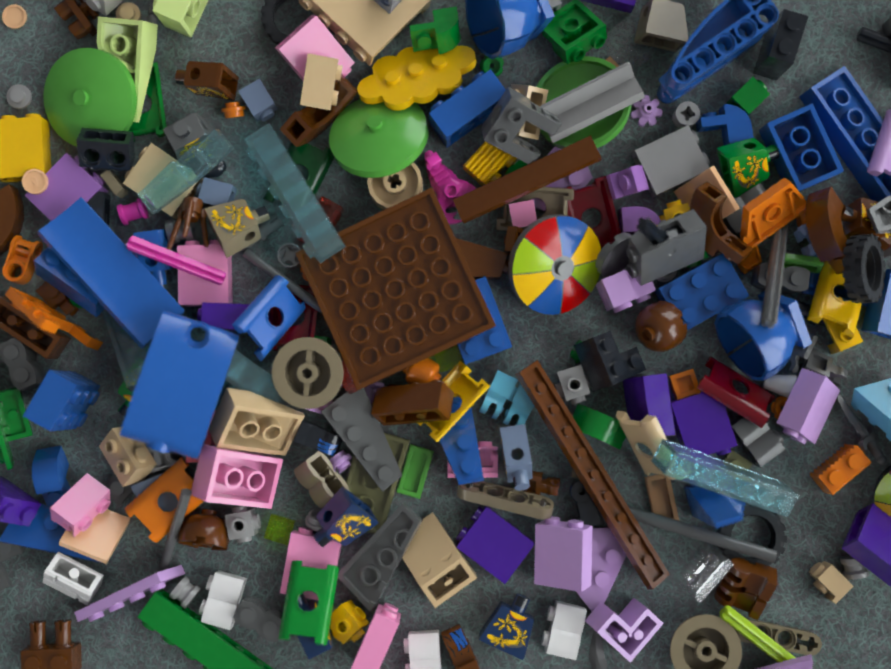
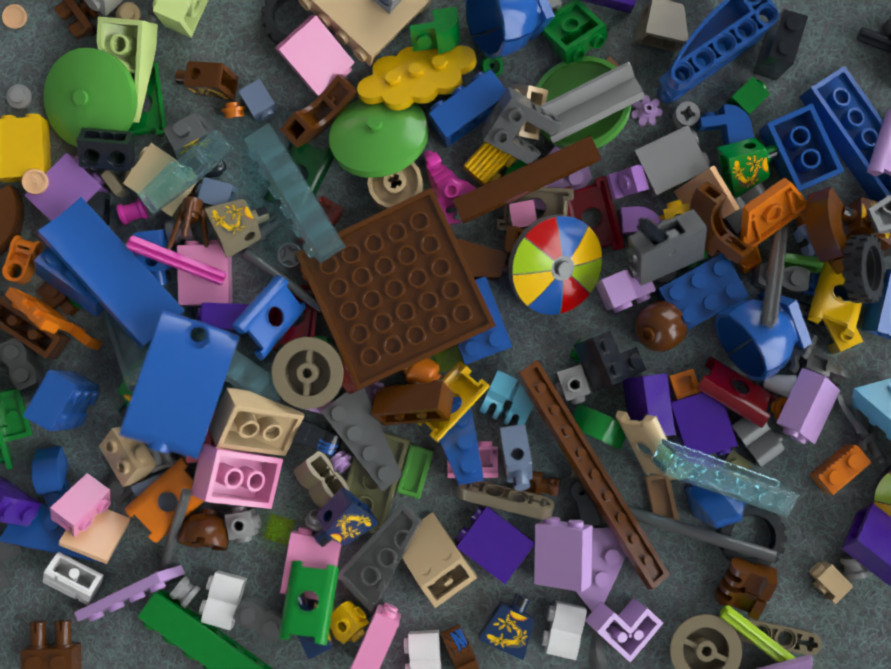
(320, 82): tan brick -> none
(613, 256): dark grey tile -> none
(707, 575): clear plate -> none

